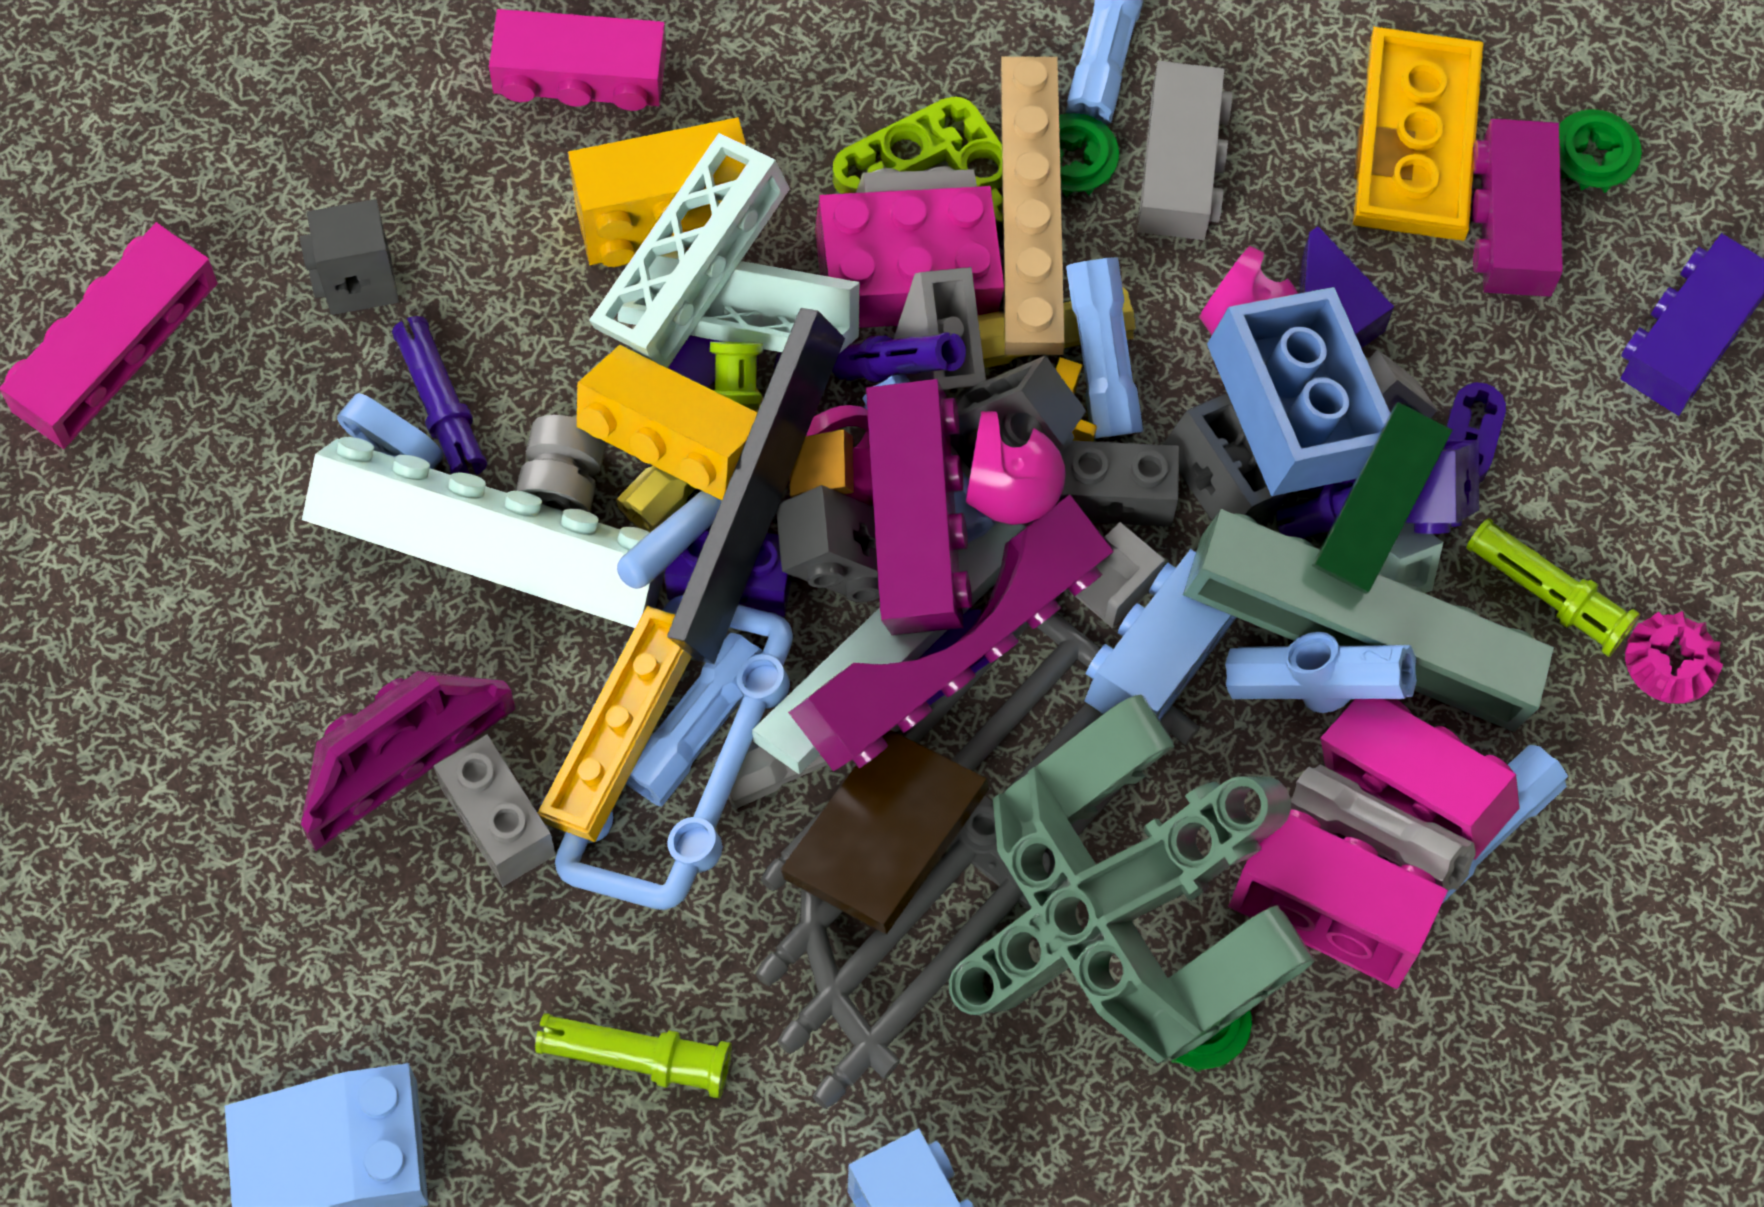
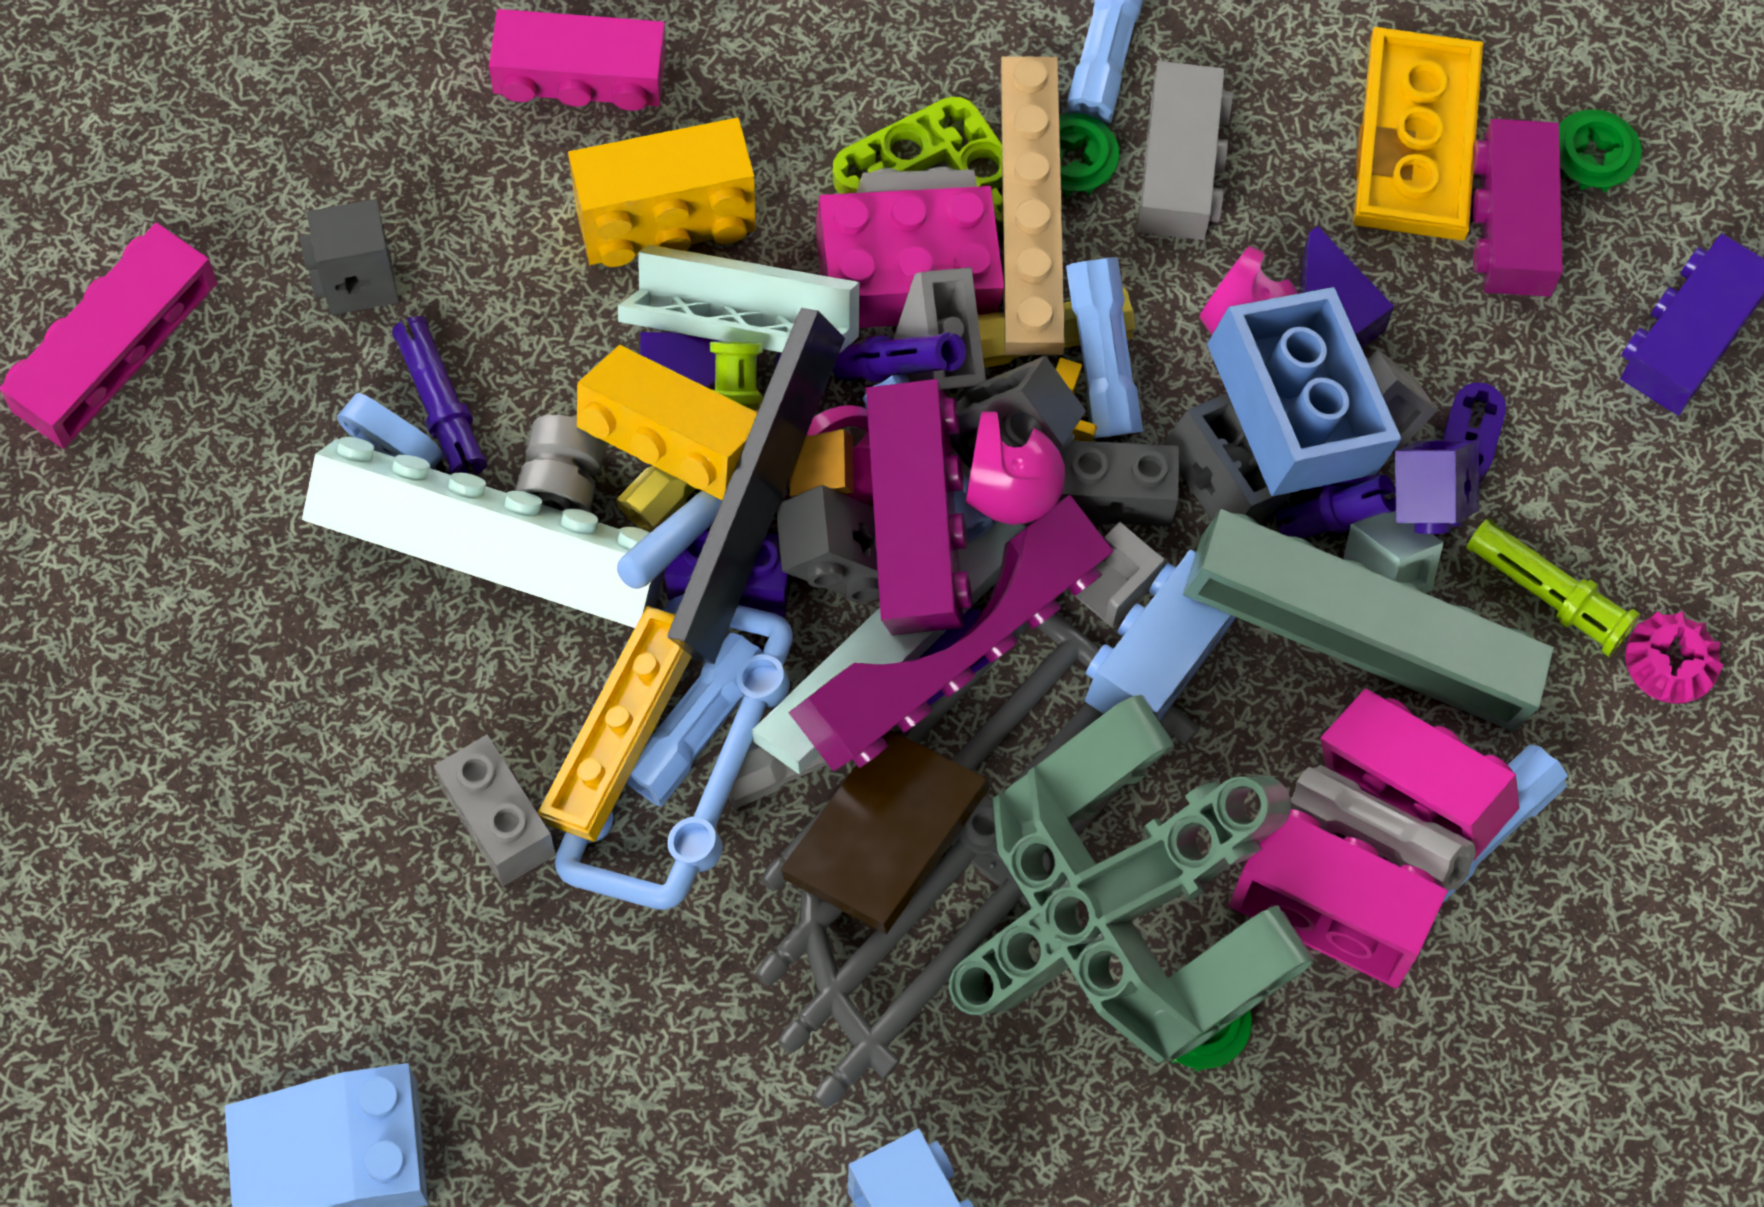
(394, 743): magenta wedge -> none
(664, 1058): lime pin -> none
(708, 262): light aqua fence -> none
(1321, 672): light blue piece -> none
(1382, 498): dark green tile -> none

